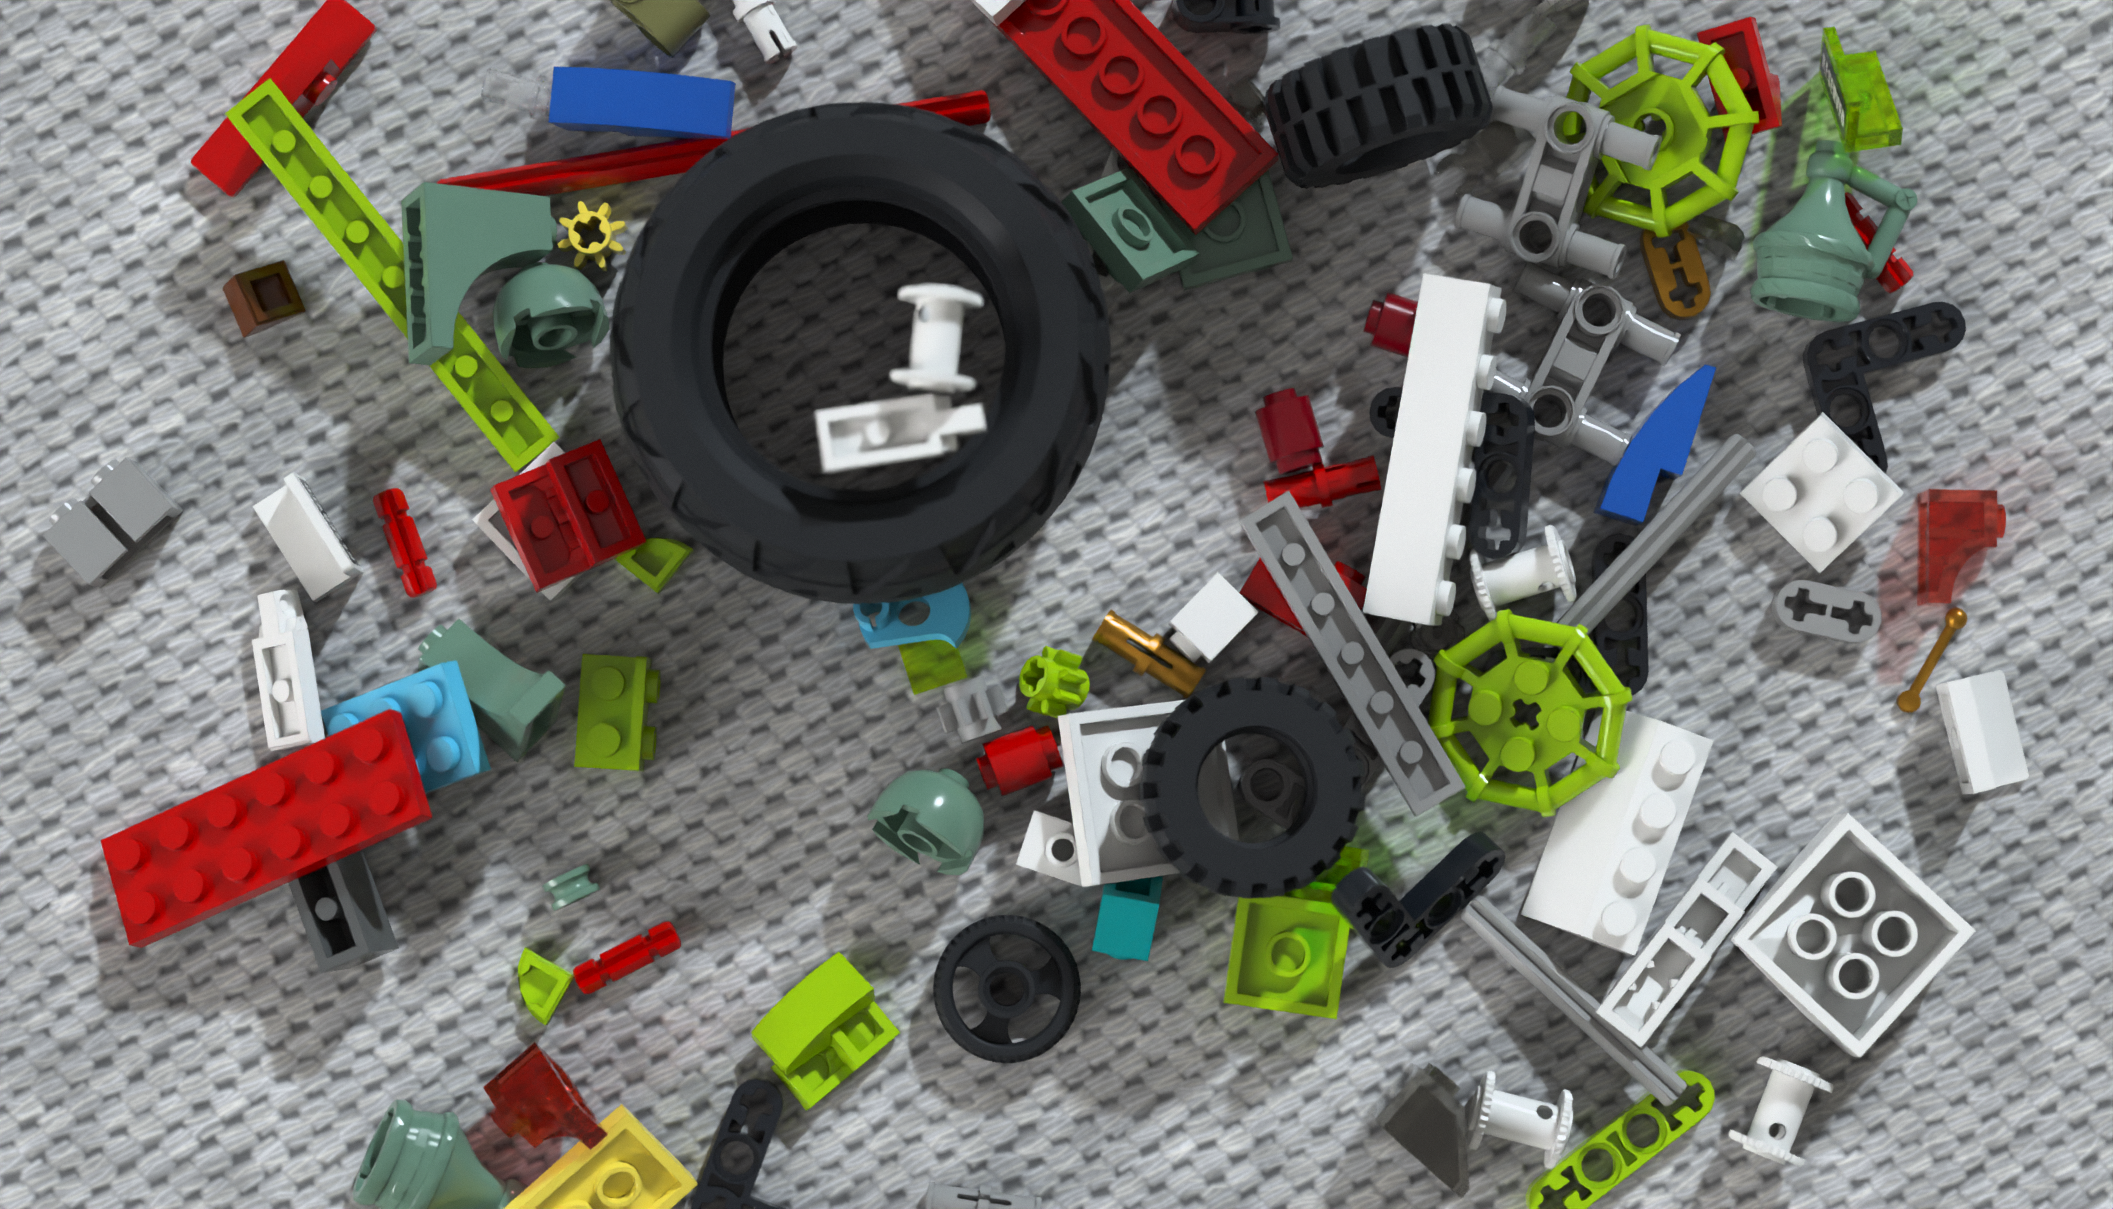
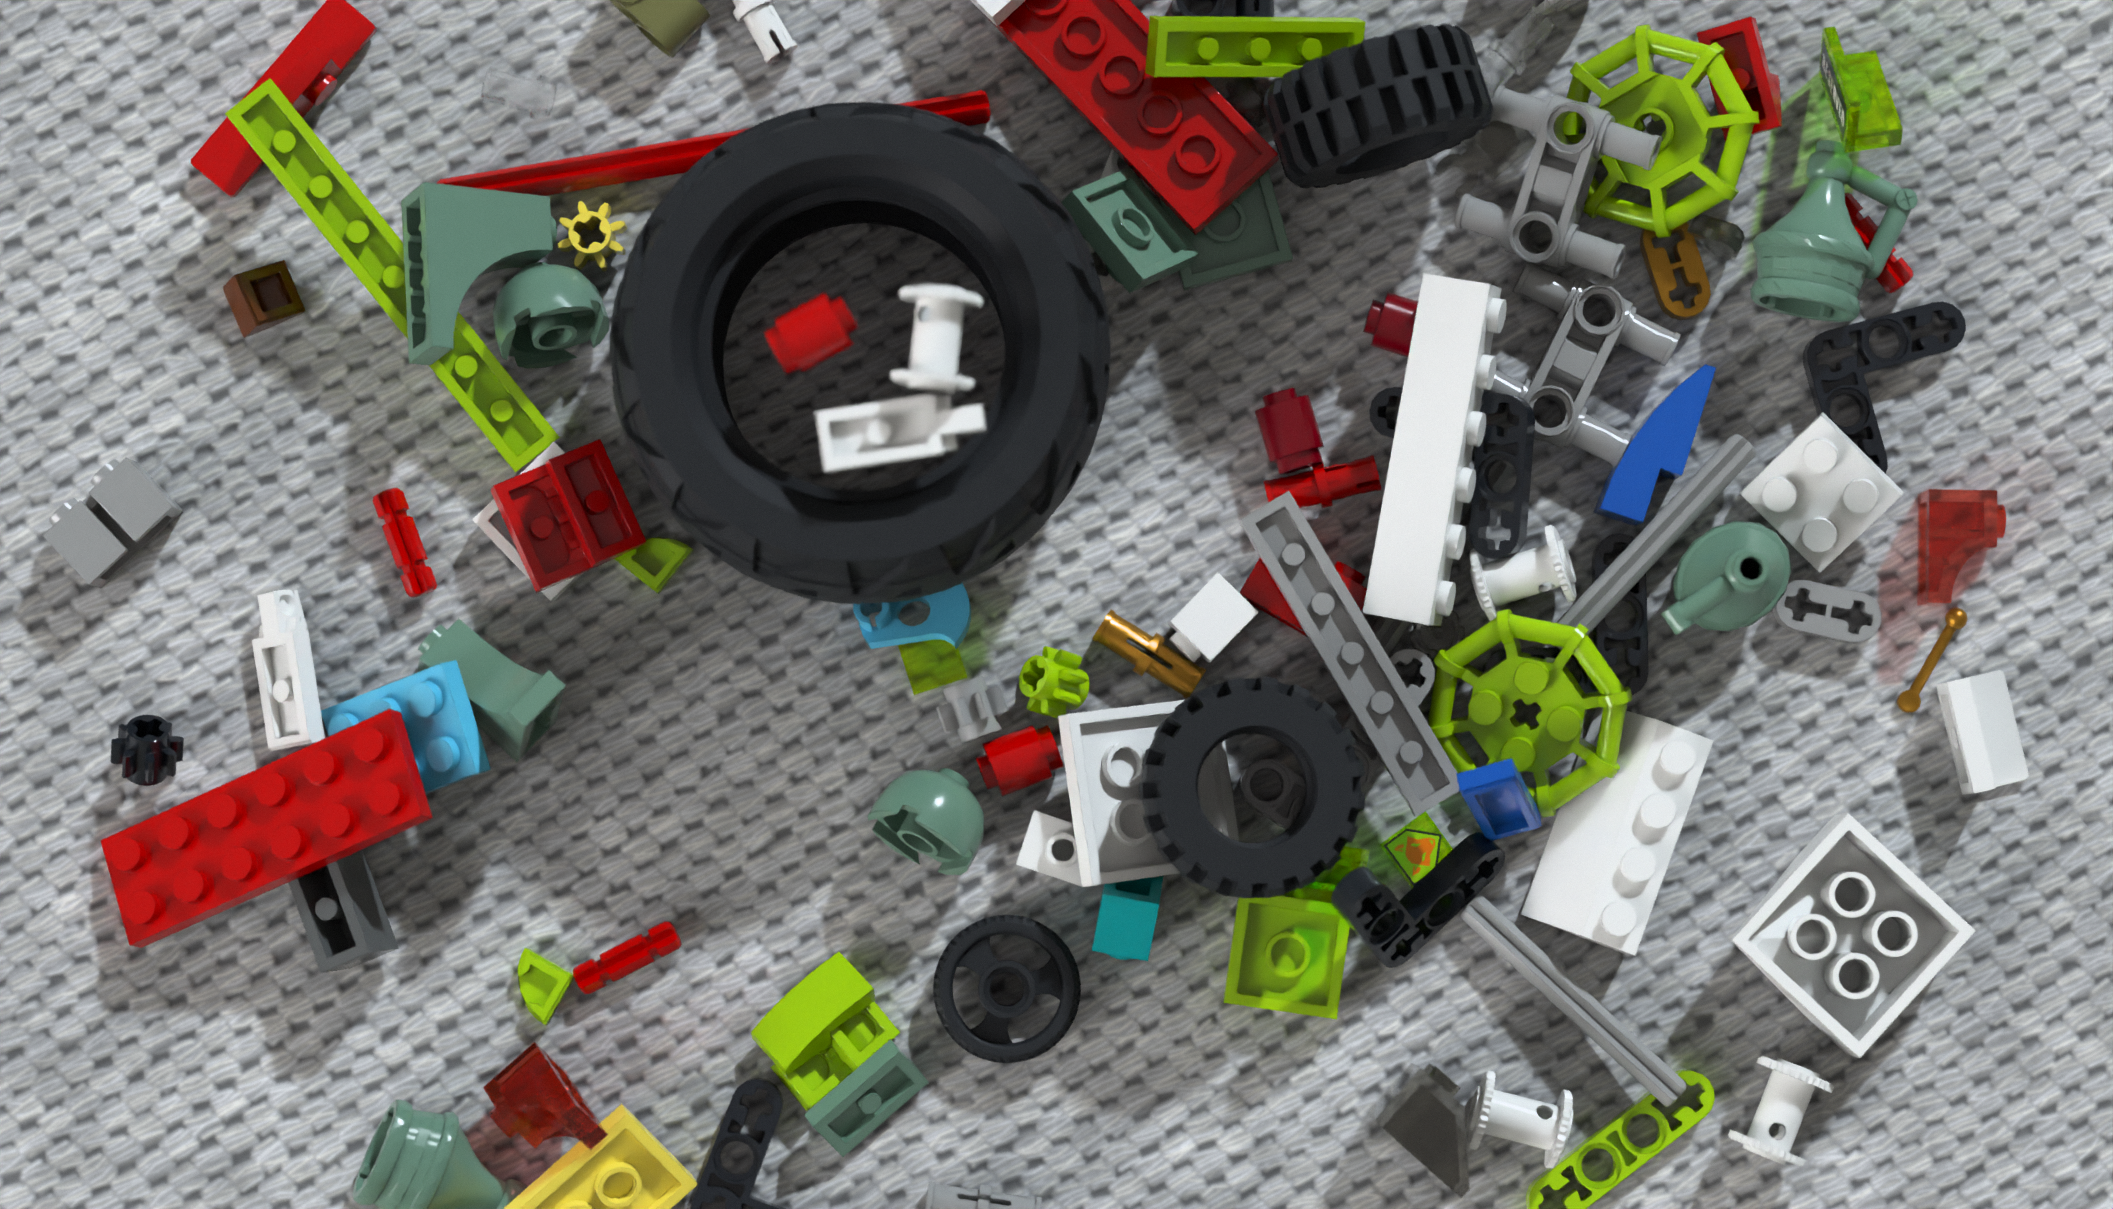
(147, 750): none -> black gear
(307, 538): white panel -> none
(571, 887): sand green bush -> none
(615, 712): lime bracket -> none
(641, 103): blue slope -> none
(811, 333): none -> red brick
(866, 1098): none -> sand green plate
(1243, 44): none -> lime plate
(1416, 848): none -> tile
(1499, 800): none -> blue tile
(1686, 939): white slope -> none
(1710, 583): none -> sand green piece

